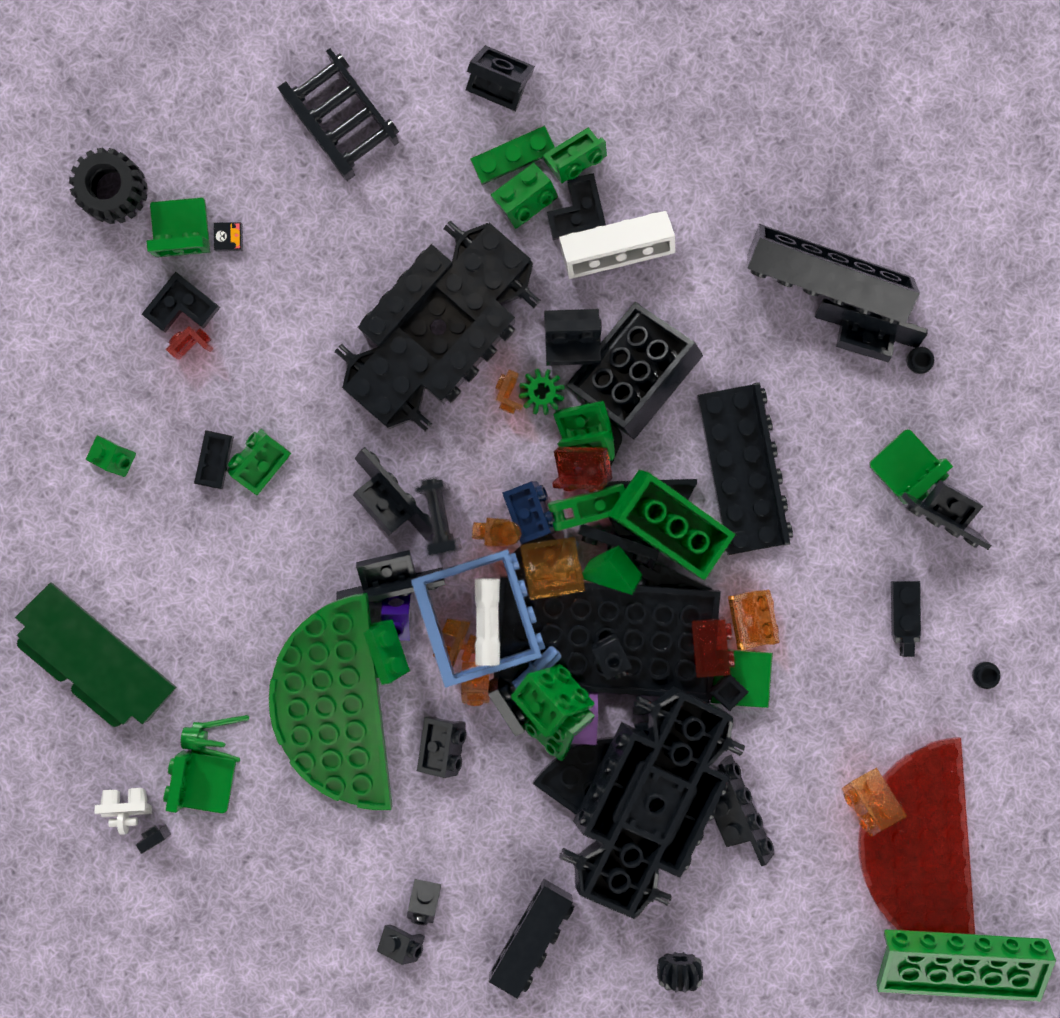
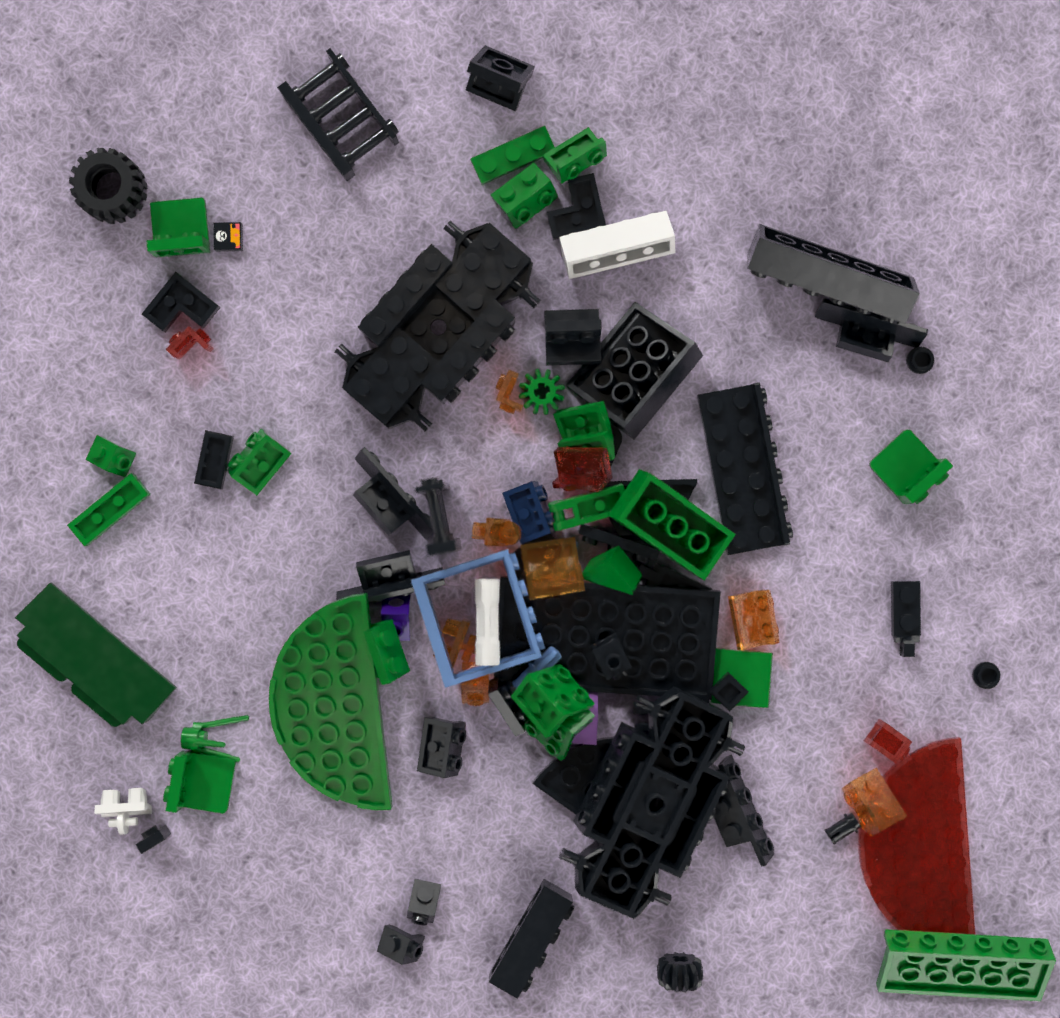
(109, 509): none -> green plate
(712, 647): clear red bracket -> none
(843, 828): none -> black pin
(888, 741): none -> clear red brick
(951, 509): black bracket -> none

